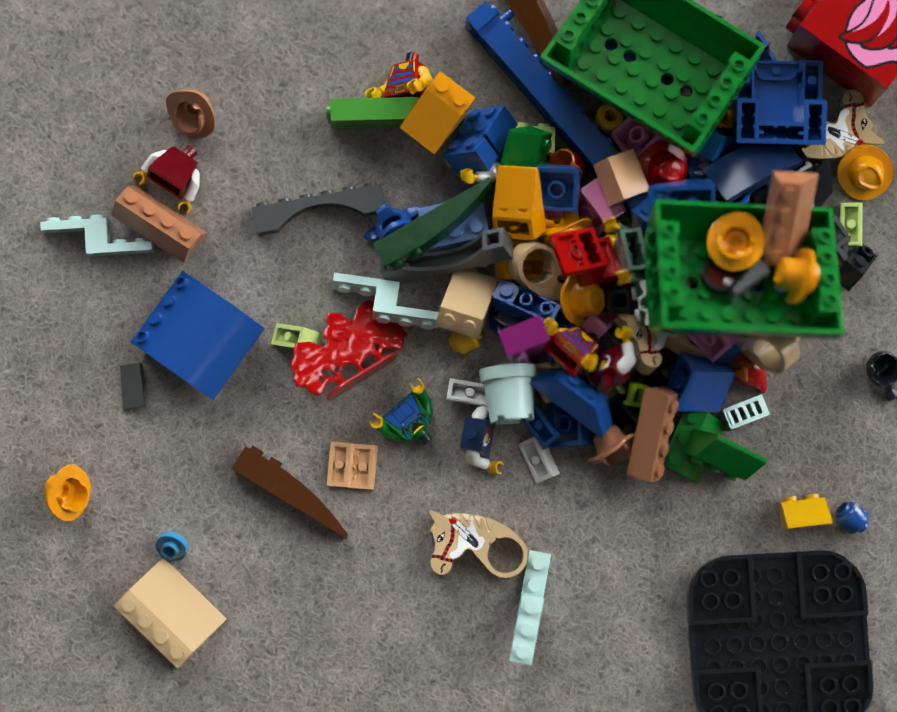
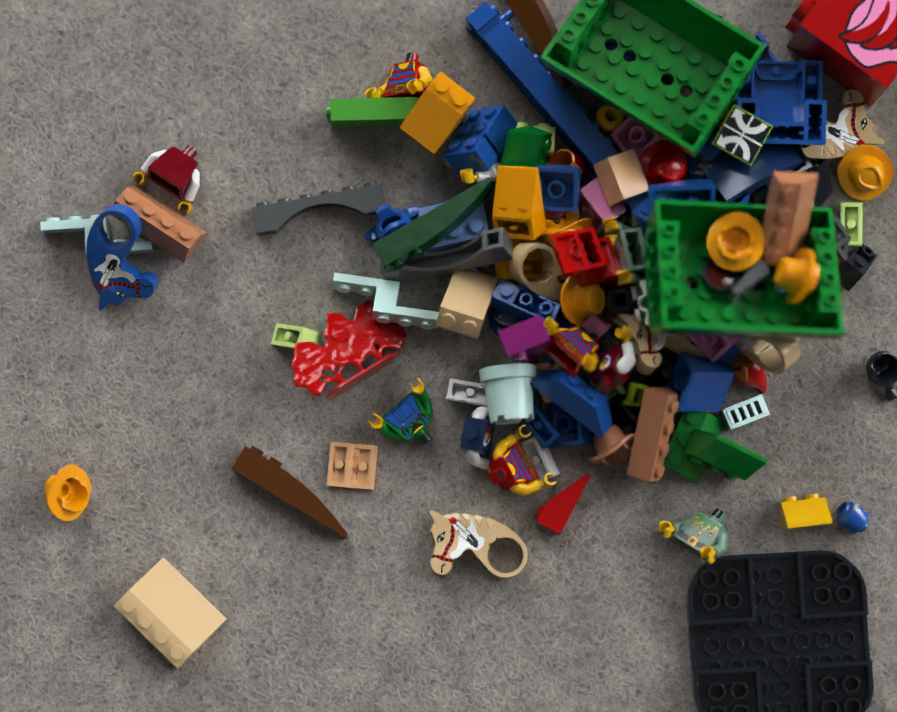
(108, 263): none -> blue animal
(132, 386): dark grey slope -> none
(172, 546): dark azure plate -> none
(191, 113): nougat hat -> none
(197, 335): blue slope -> none
(463, 343): yellow head -> none
(513, 468): none -> torso
(530, 607): light aqua bracket -> none
(558, 509): none -> red slope
(699, 534): none -> torso
(742, 135): none -> tile

